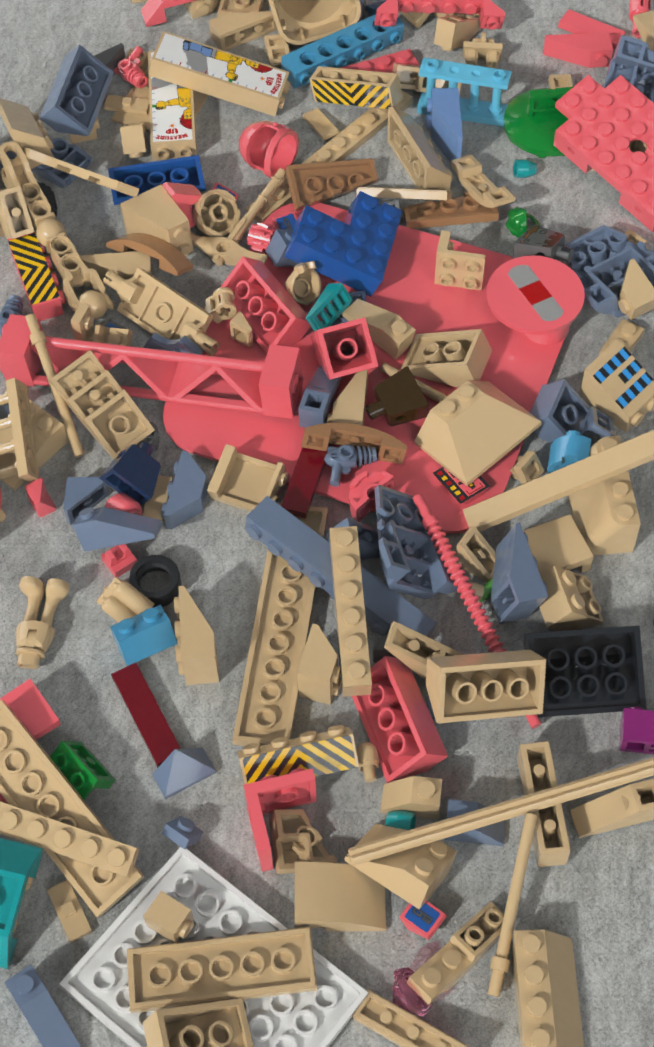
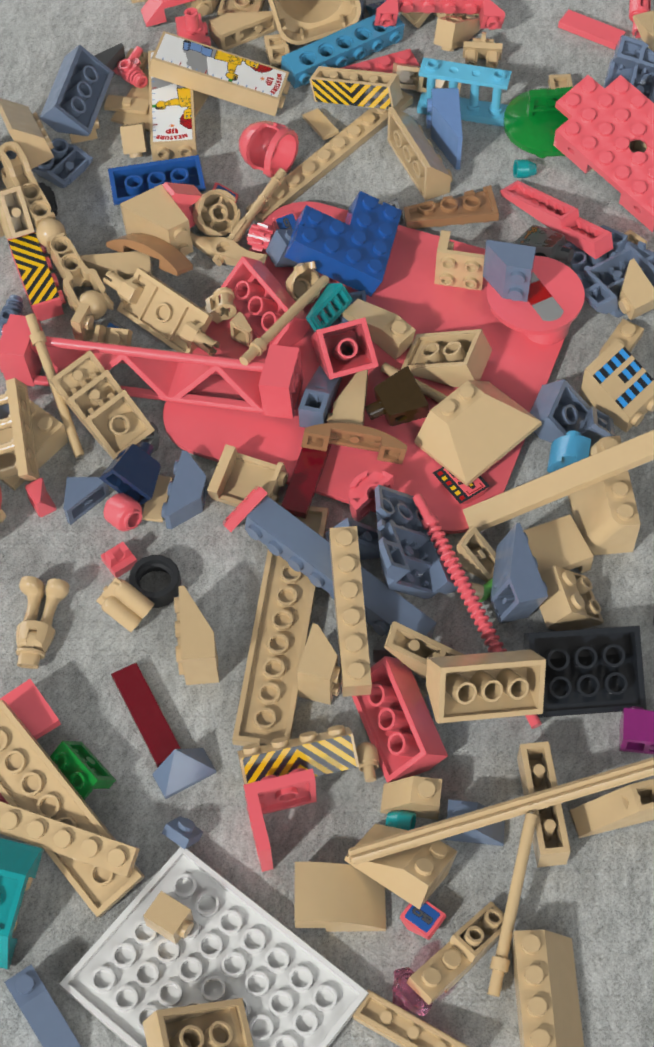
(69, 911): tan piece -> none
(80, 172): tan tile -> none
(112, 527): sand blue slope -> none
(143, 635): dark azure brick -> none
(183, 344): sand blue tile -> none
(192, 27): none -> coral brick
(221, 969): tan tile -> none
(244, 508): none -> coral tile
(260, 344): none -> tan bar
(295, 840): tan slope -> none
(326, 180): medium nougat wing -> none
(345, 458): sand blue piece -> none
(406, 193): tan tile -> none
(478, 185): tan slope -> none
(509, 268): none -> sand blue slope
(518, 221): green piece -> none
(527, 468): tan tile -> none
(560, 218): none -> coral slope
(581, 49): coral slope -> none

